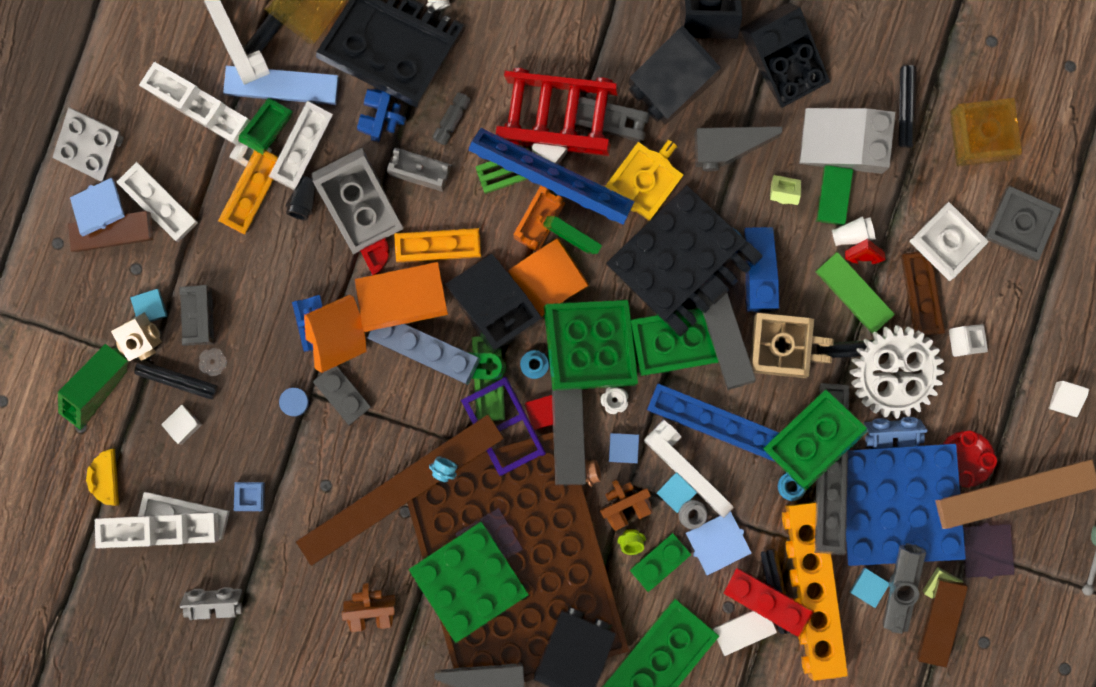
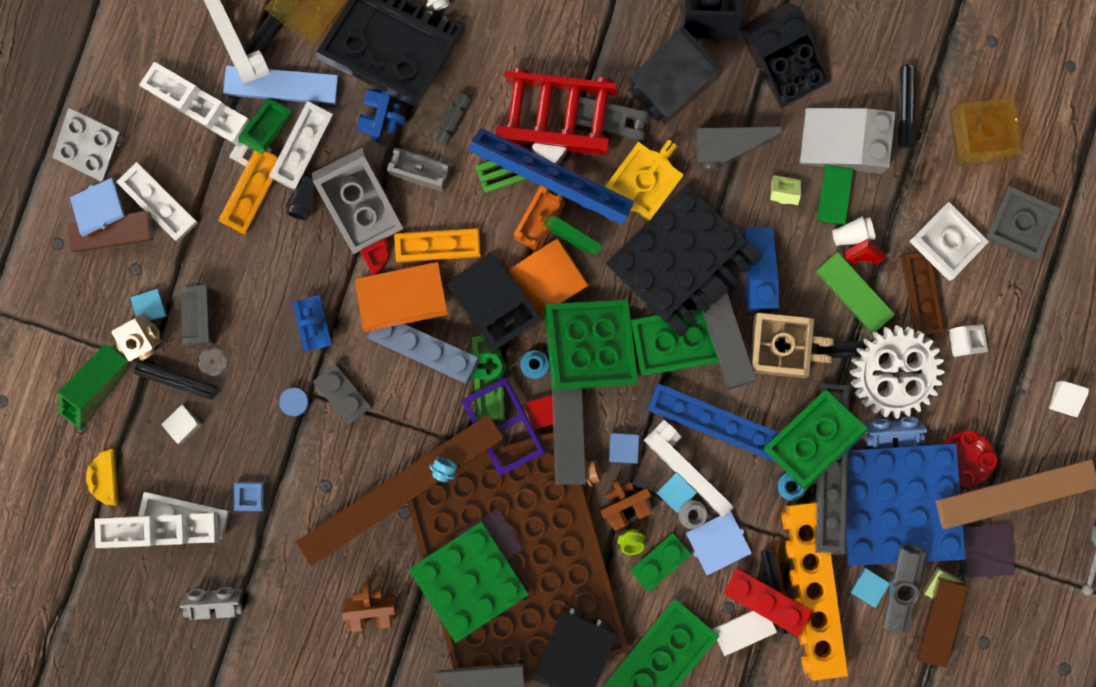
(335, 333): orange slope -> none
(620, 405): white plate -> none

